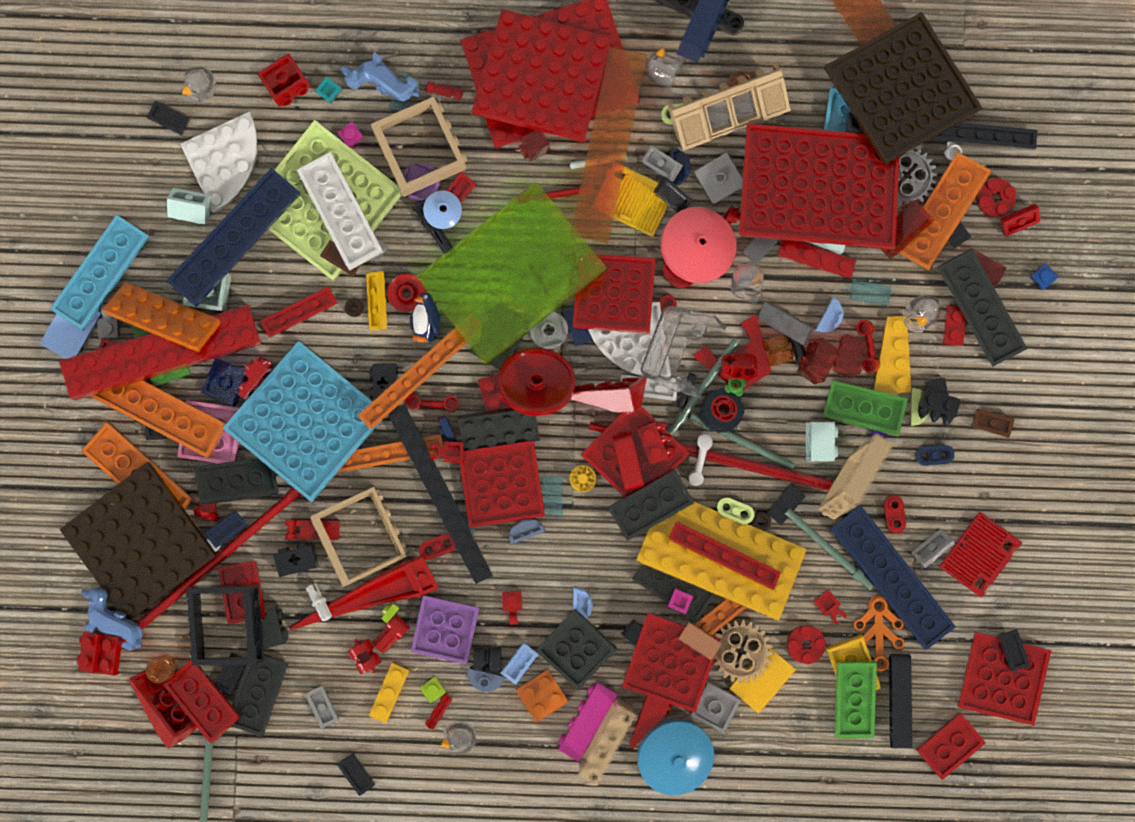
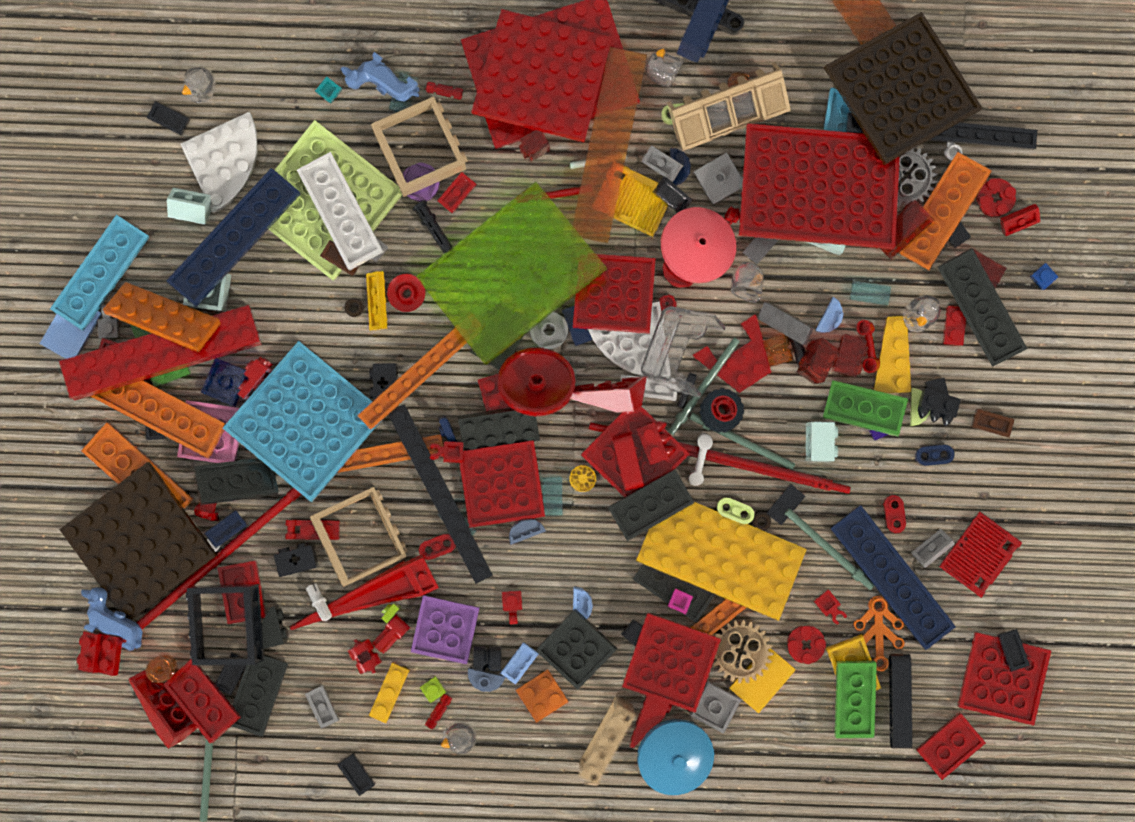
(284, 80): red plate -> none
(299, 312): red plate -> none
(350, 134): dark pink plate -> none
(414, 403): red bar -> none
(425, 319): animal -> none
(440, 219): light blue dish -> none
(587, 720): dark pink brick -> none
(700, 641): nougat tile -> none
(724, 555): red plate -> none
(737, 390): bright green plate -> none
(741, 366): red piece -> none
(817, 258): red plate -> none
(855, 477): tan window -> none

